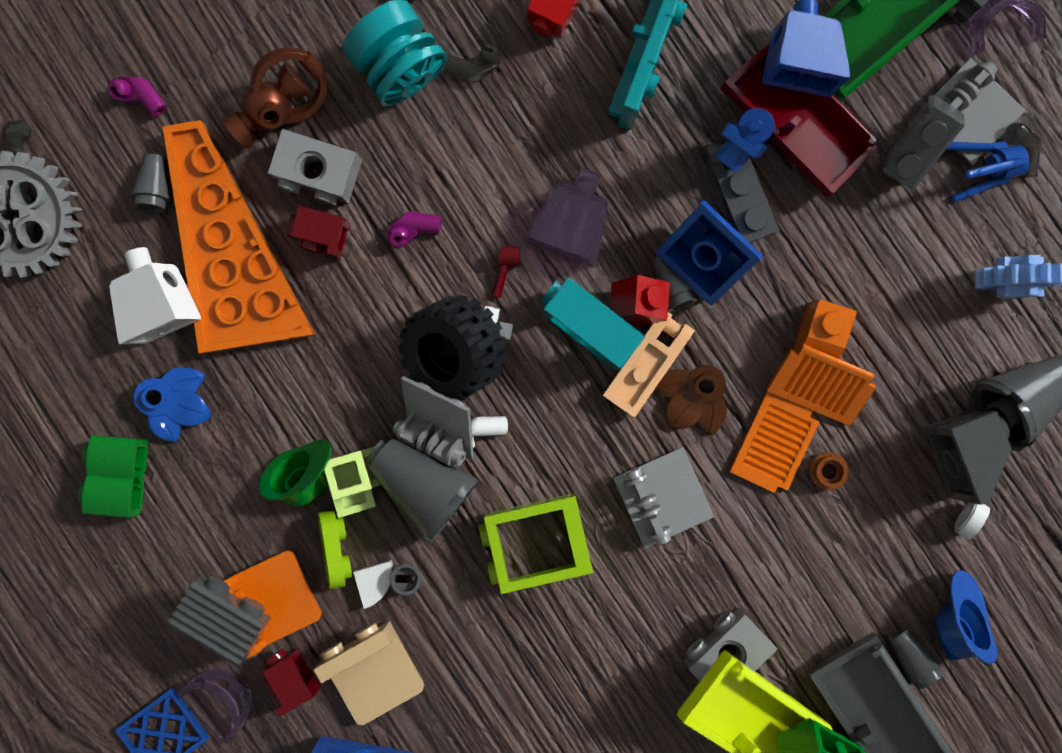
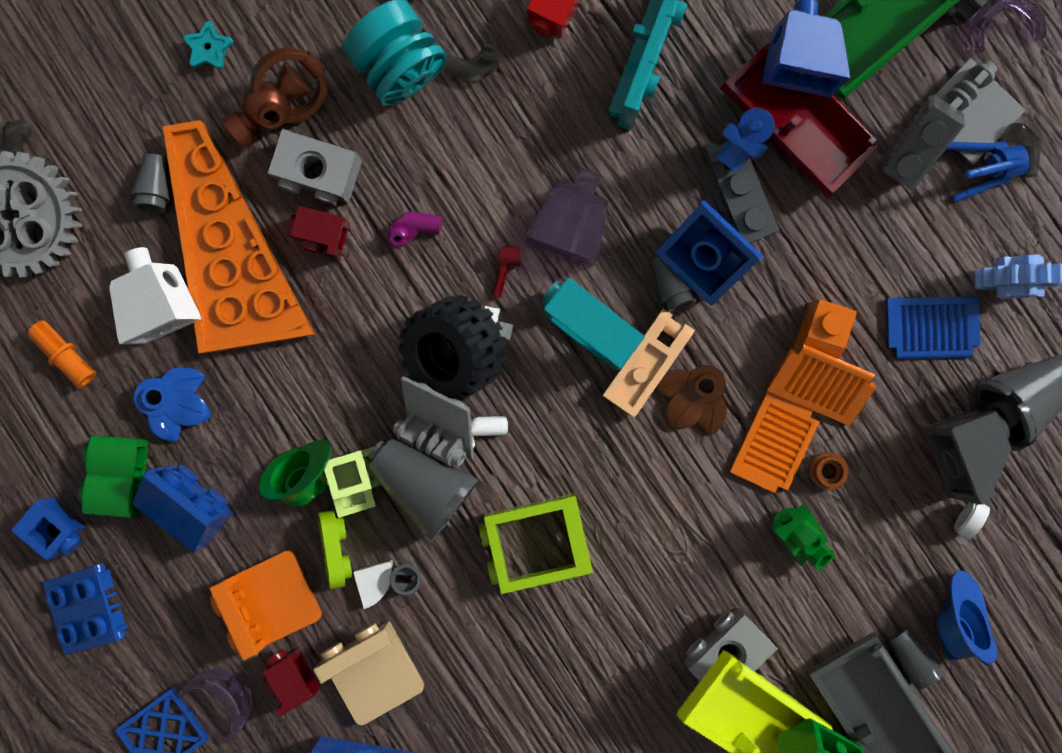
(38, 532): none -> blue brick
(61, 354): none -> orange axle
(83, 611): none -> blue hinge
(137, 90): magenta arm -> none
(182, 505): none -> blue slope
(215, 54): none -> teal plate
(220, 619): dark grey brick -> none
(640, 300): red brick -> none
(663, 497): light grey hinge -> none
(802, 537): none -> green hips
(932, 327): none -> blue window

